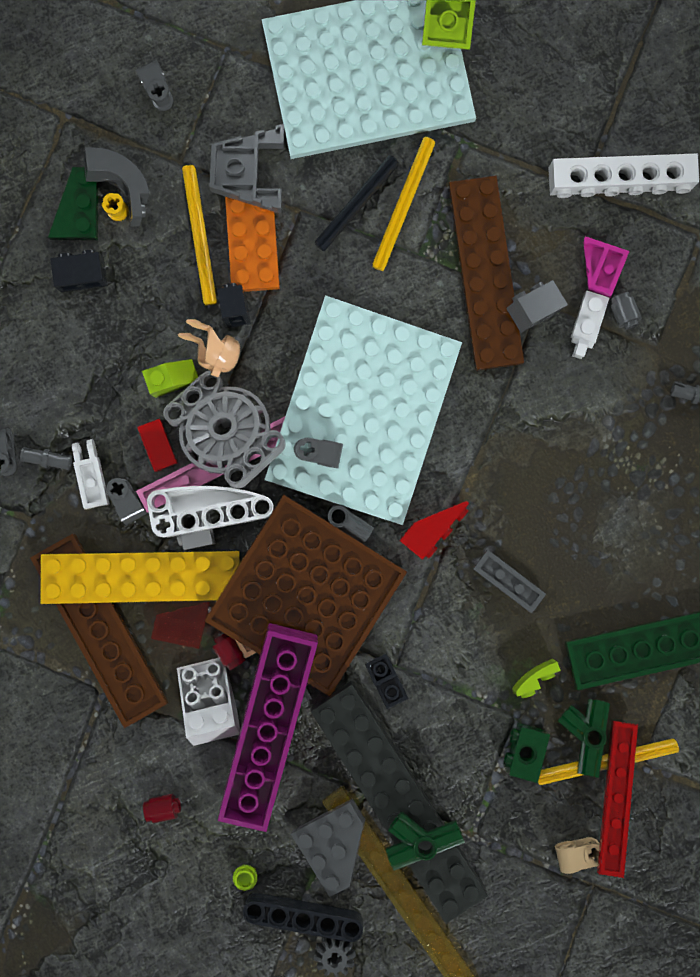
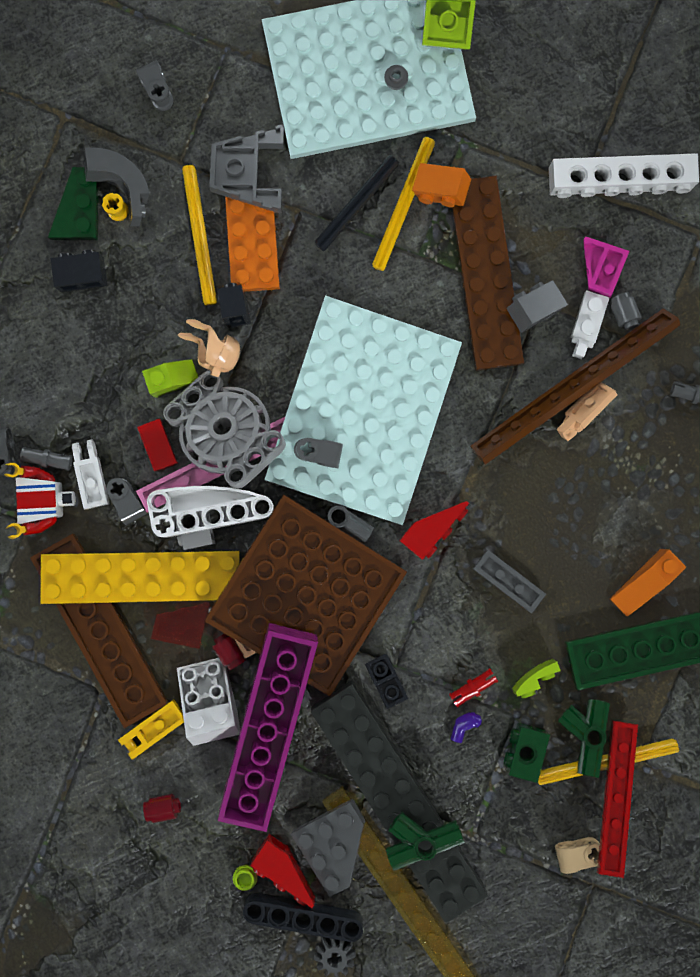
(38, 500): none -> torso
(153, 729): none -> yellow plate
(279, 865): none -> red slope
(396, 84): none -> dark grey plate
(441, 185): none -> orange brick
(465, 723): none -> dark purple arm
(473, 687): none -> red pin
(575, 385): none -> reddish brown plate
(585, 410): none -> light nougat hinge
(648, 581): none -> orange slope

